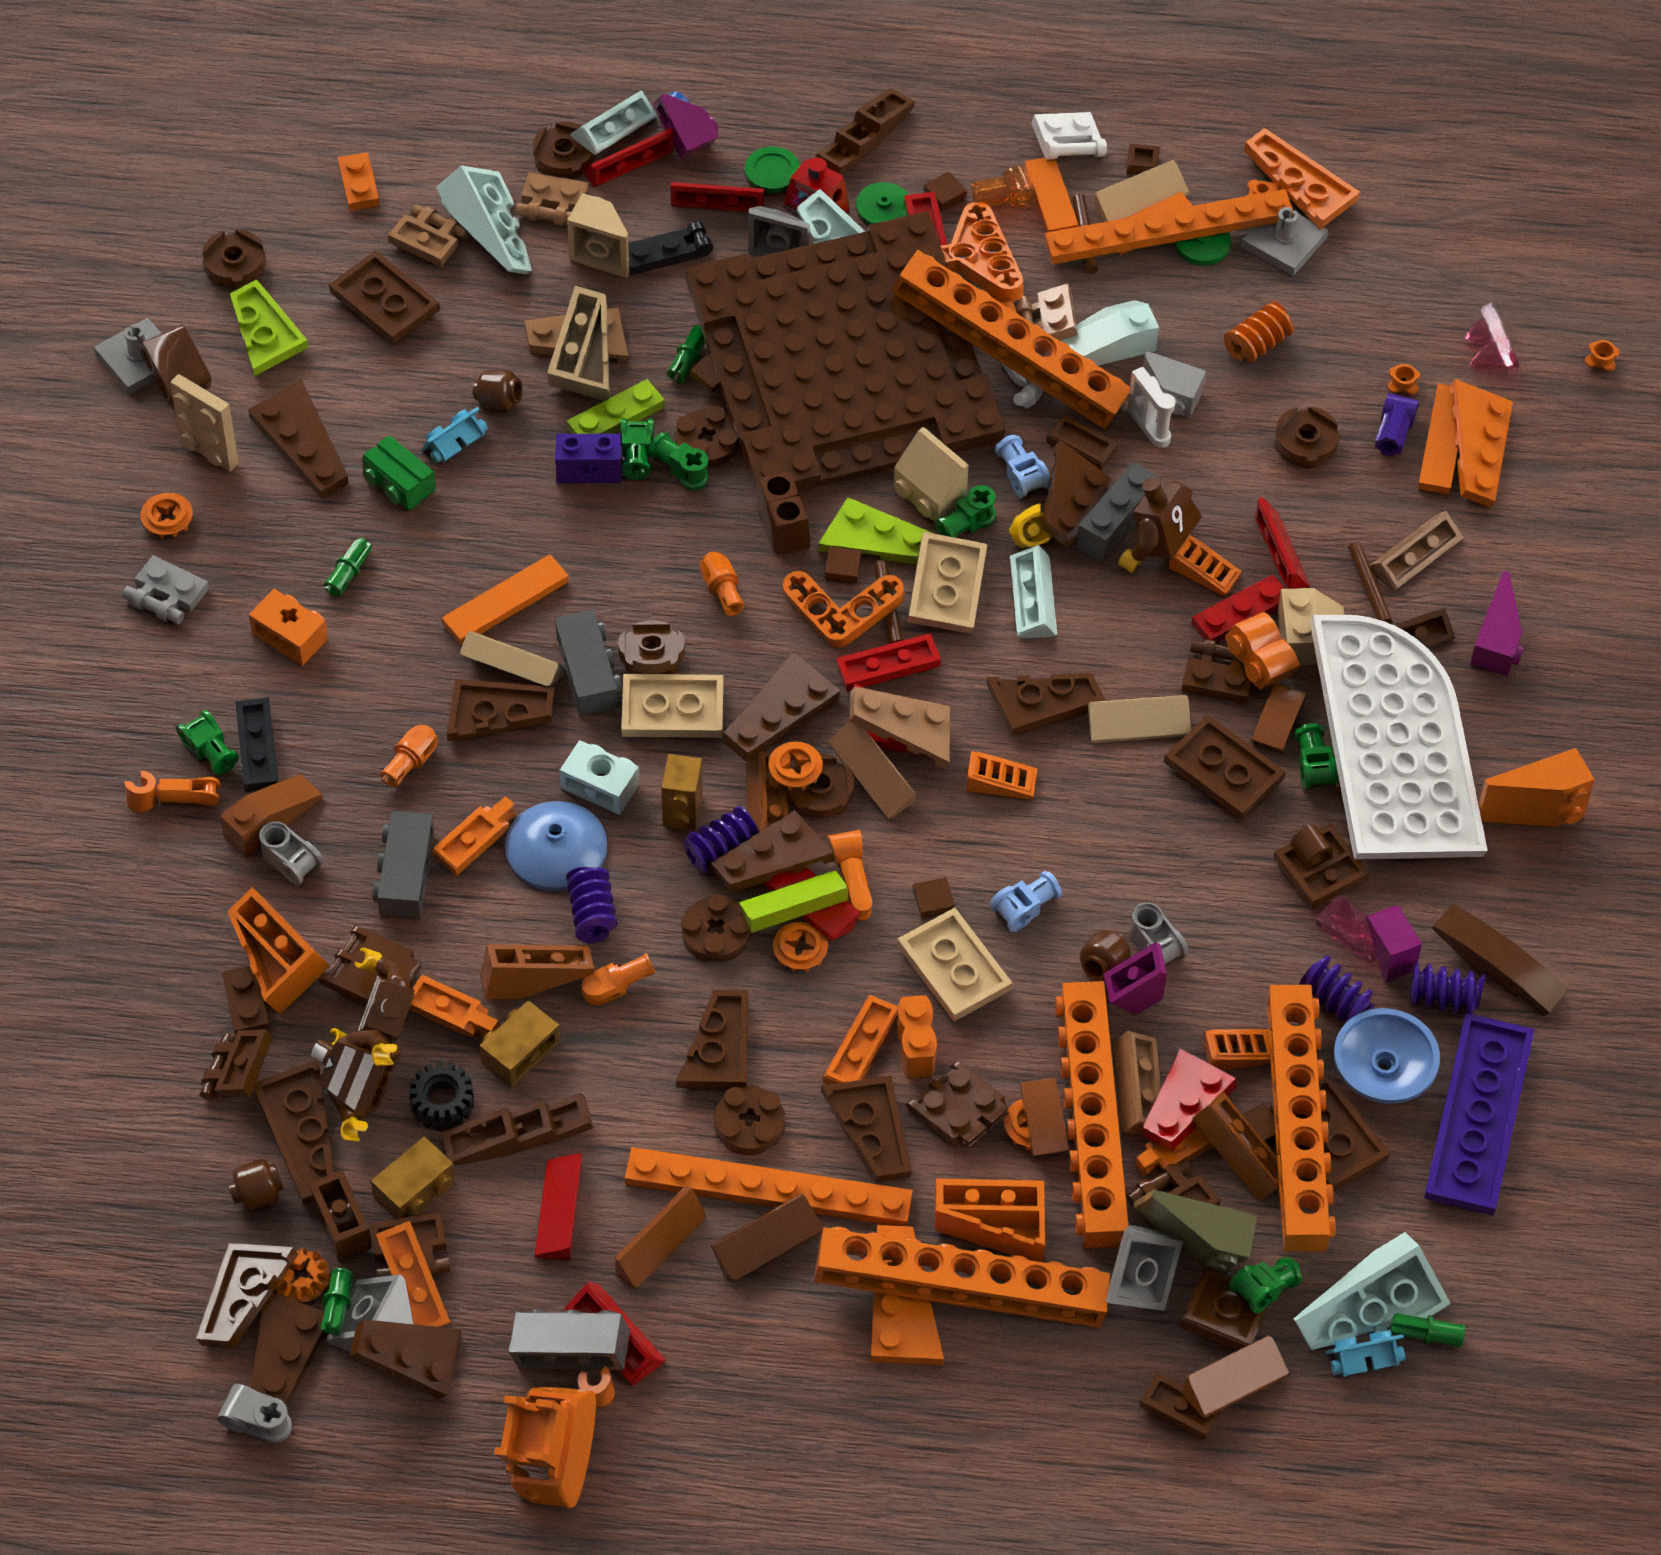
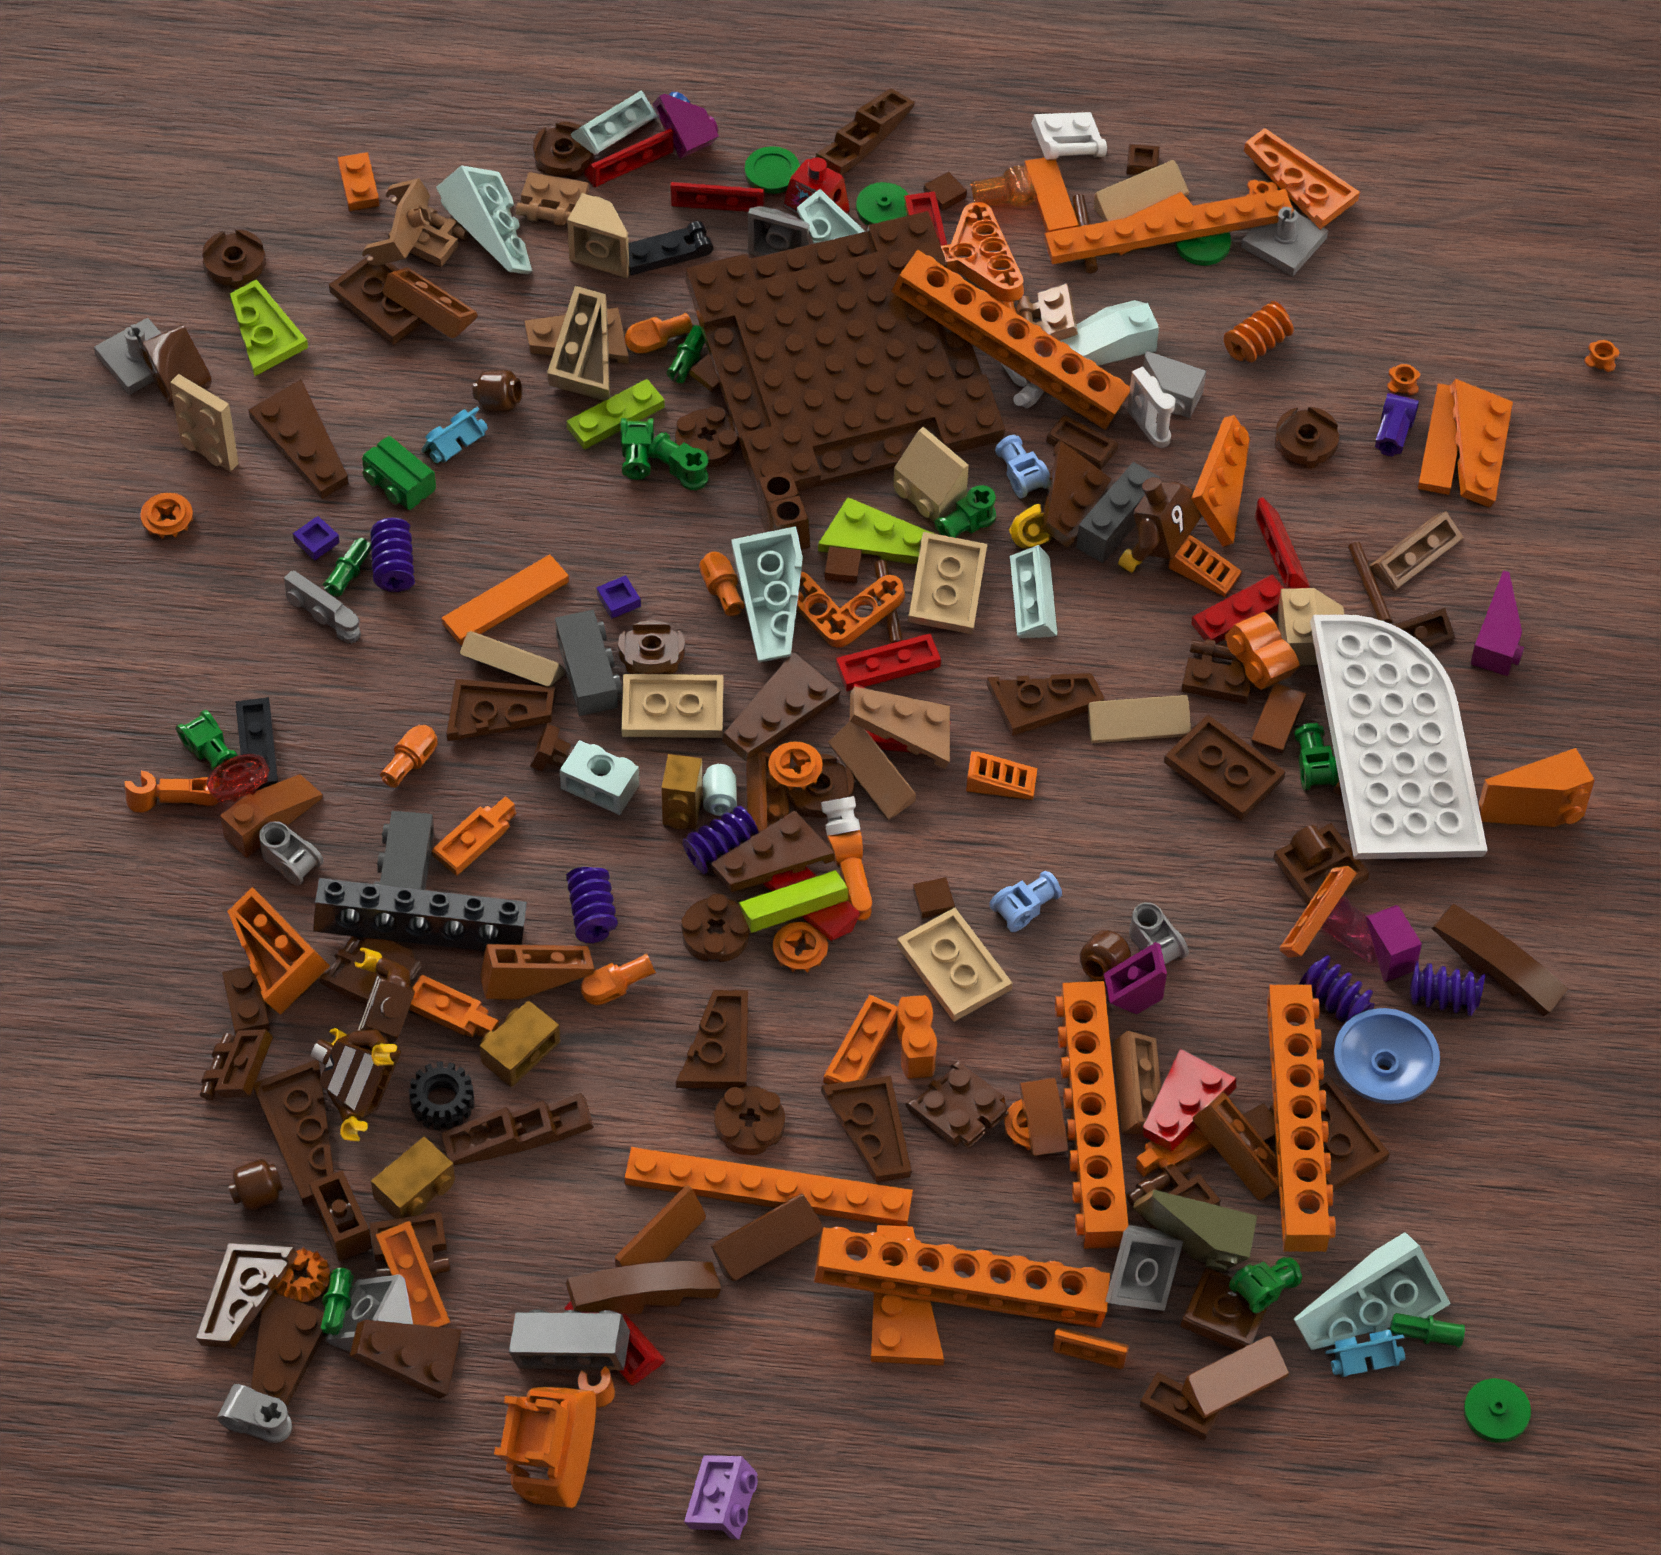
(169, 583): light grey plate -> none
(238, 777): none -> clear red wheel
(288, 626): orange brick -> none
(316, 538): none -> dark purple plate
(322, 606): none -> light grey hinge
(392, 555): none -> dark purple piece
(408, 223): none -> medium nougat piece
(417, 915): none -> black brick
(428, 302): none -> dark orange slope
(546, 858): medium blue dish -> none
(550, 749): none -> reddish brown tile
(559, 1207): red slope -> none
(588, 458): dark purple brick -> none
(618, 596): none -> dark purple plate
(634, 1286): none -> reddish brown slope
(654, 333): none -> orange arm
(719, 789): none -> light aqua brick
(722, 1495): none -> medium lavender bracket
(769, 583): none -> light aqua wedge
(840, 807): none -> white wheel
(994, 1214): orange wedge -> none
(1090, 1348): none -> orange slope
(1222, 479): none -> orange wing
(1226, 1038): orange slope -> none
(1317, 911): none -> orange tile
(1479, 1114): dark purple plate -> none
(1497, 351): clear pink tile -> none
(1497, 1410): none -> green piece

